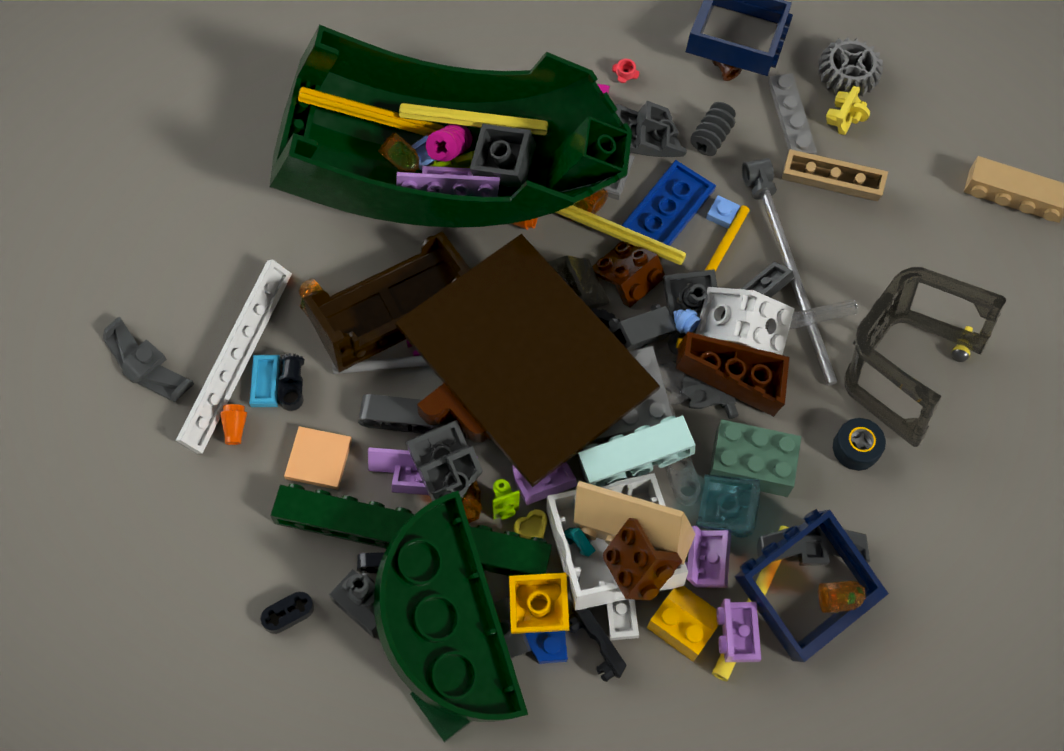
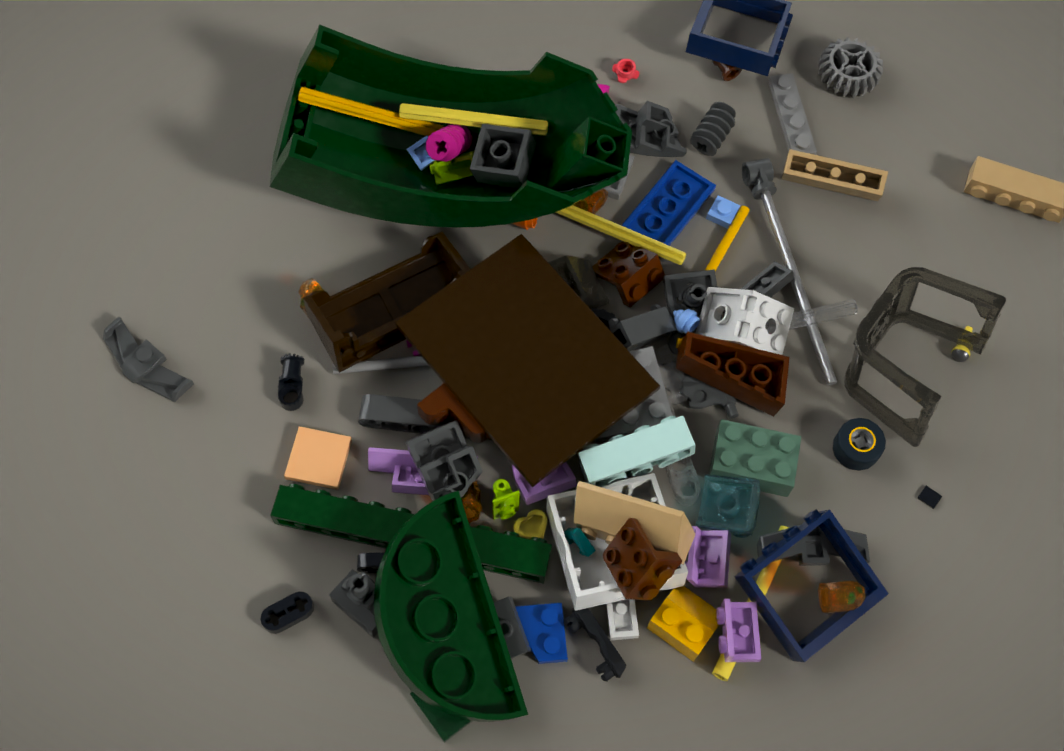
(233, 423): orange cone -> none
(234, 357): white plate -> none
(265, 381): medium azure tile -> none
(400, 154): rock -> none
(450, 181): lavender bracket -> none
(539, 603): yellow slope -> none
(851, 110): light yellow hips -> none
(929, 497): none -> black window

